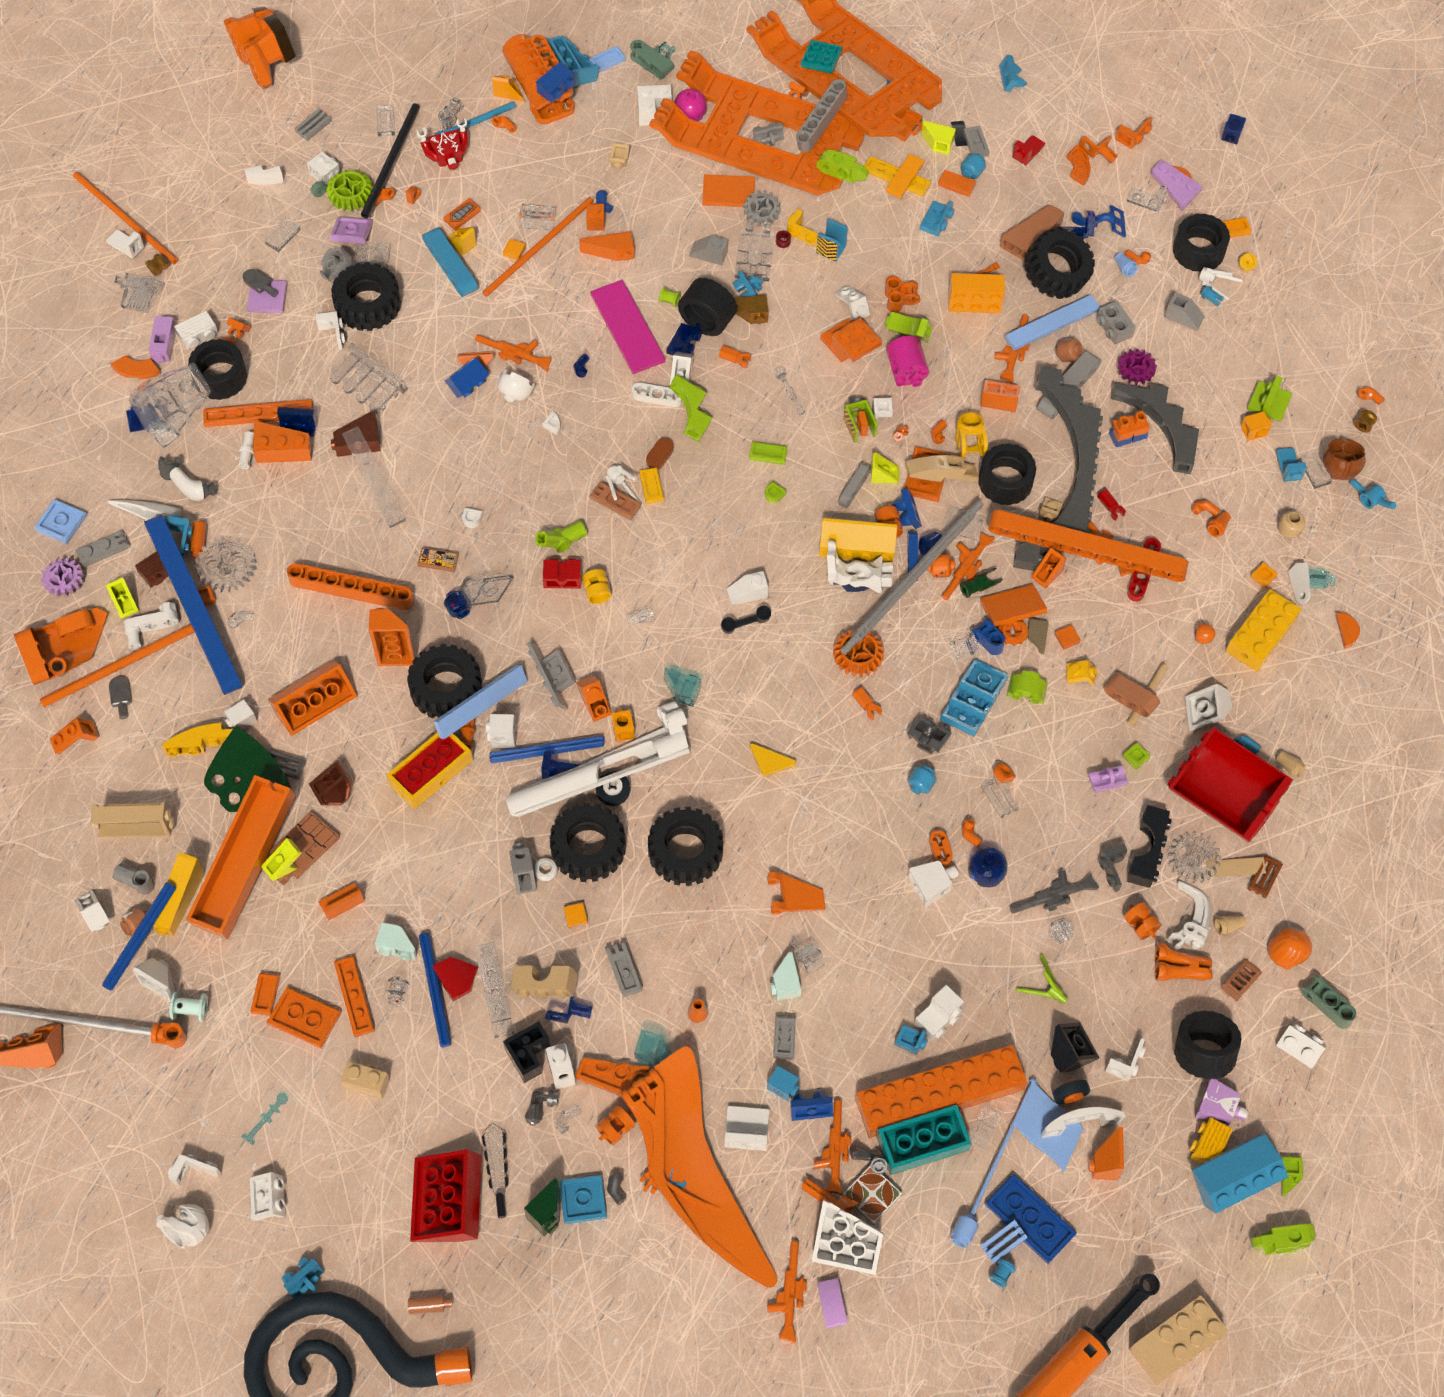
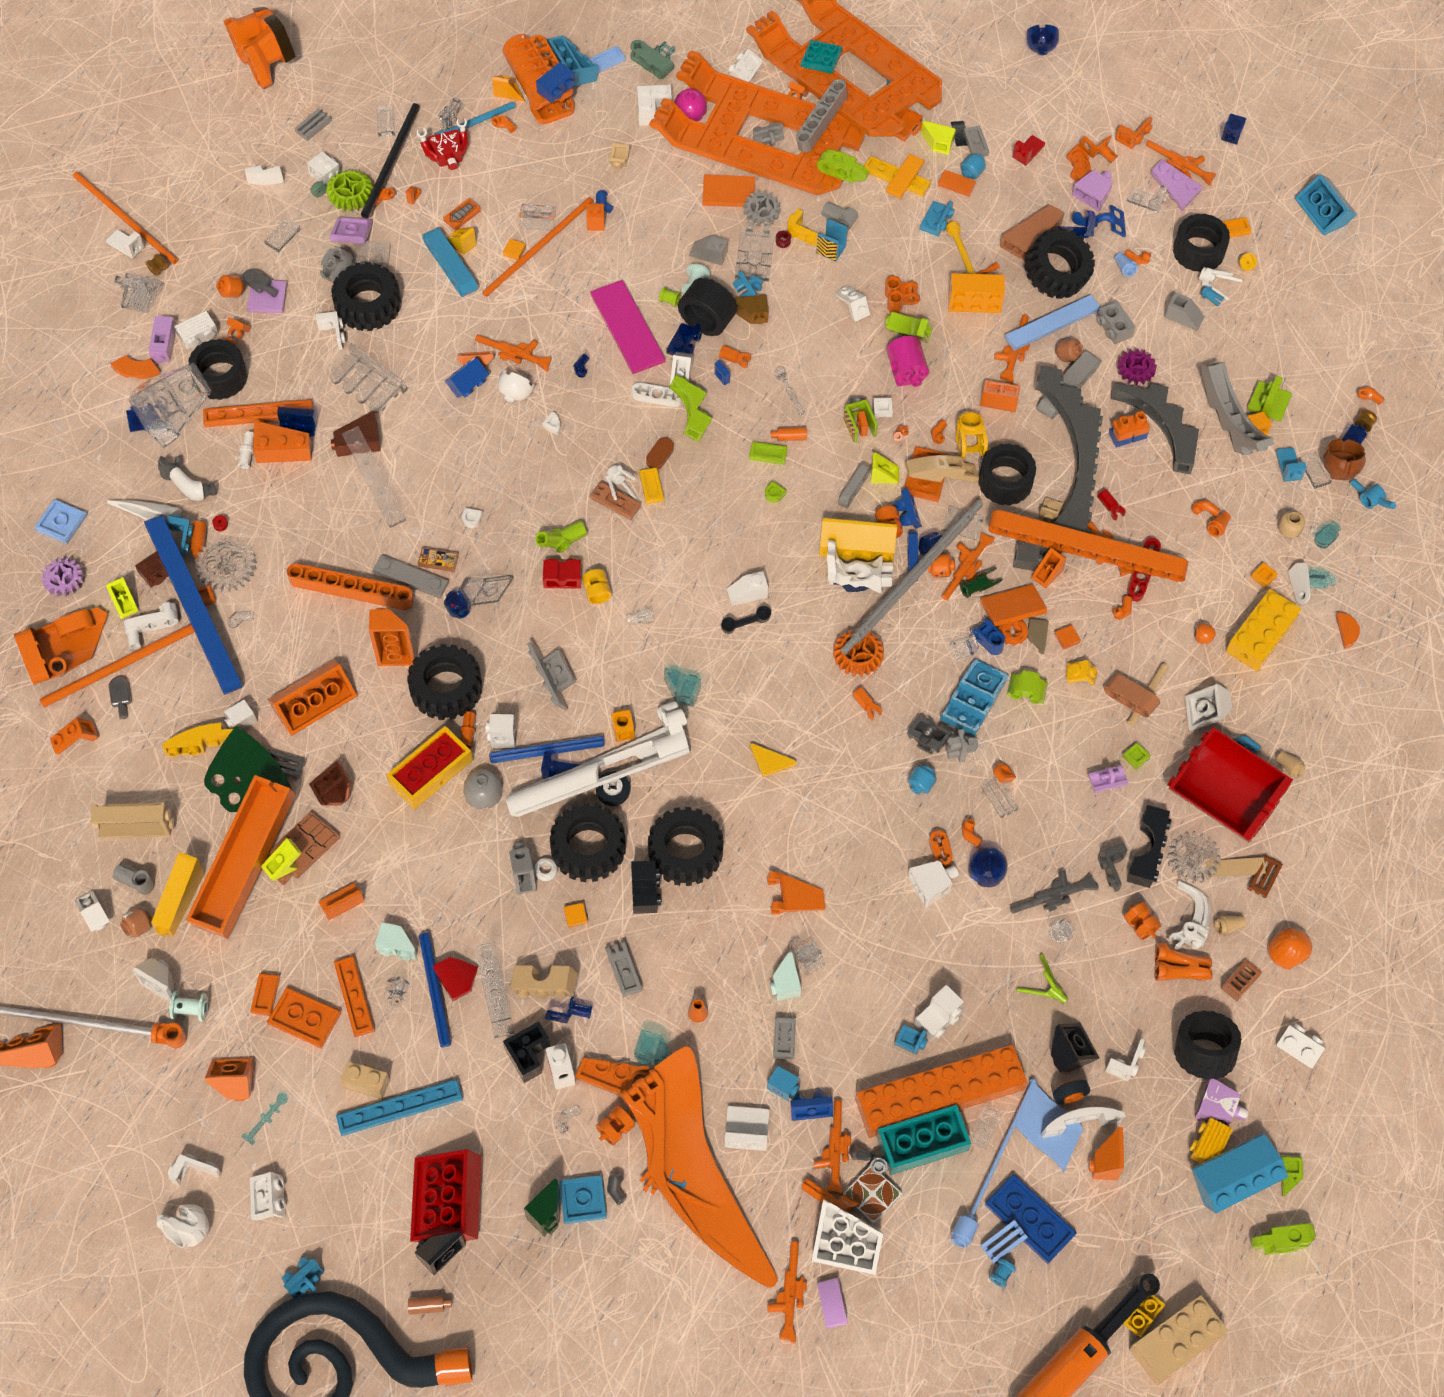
(102, 548): light grey hinge -> none
(138, 936): blue axle -> none
(220, 523): none -> red piece
(230, 286): none -> orange head
(231, 1077): none -> orange slope
(399, 1107): none -> dark azure tile
(410, 576): none -> light grey plate
(439, 1250): none -> black slope
(480, 701): light blue tile -> none
(482, 789): none -> light grey cylinder
(495, 1154): clear sword -> none
(534, 1113): flat silver piece -> none
(593, 698): orange slope -> none
(610, 246): orange slope -> none
(644, 883): none -> black brick
(695, 271): none -> light aqua hose
(722, 373): none -> blue tile
(746, 65): none -> white bracket
(790, 434): none -> orange cylinder
(838, 214): none -> light grey piece
(851, 340): orange bracket -> none
(953, 229): none -> yellow piece
(960, 746): none -> light grey hips
(1009, 74): dark azure tile -> none
(1042, 39): none -> clear blue cylinder
(1093, 189): none -> lavender torso
(1125, 610): none -> orange arm
(1144, 1315): none -> yellow slope
(1188, 162): none -> orange piece
(1232, 417): none -> light grey arch
(1318, 991): sand green piece -> none
(1325, 205): none -> dark azure slope
(1327, 535): none -> clear light blue arm
(1356, 433): none -> clear blue bracket

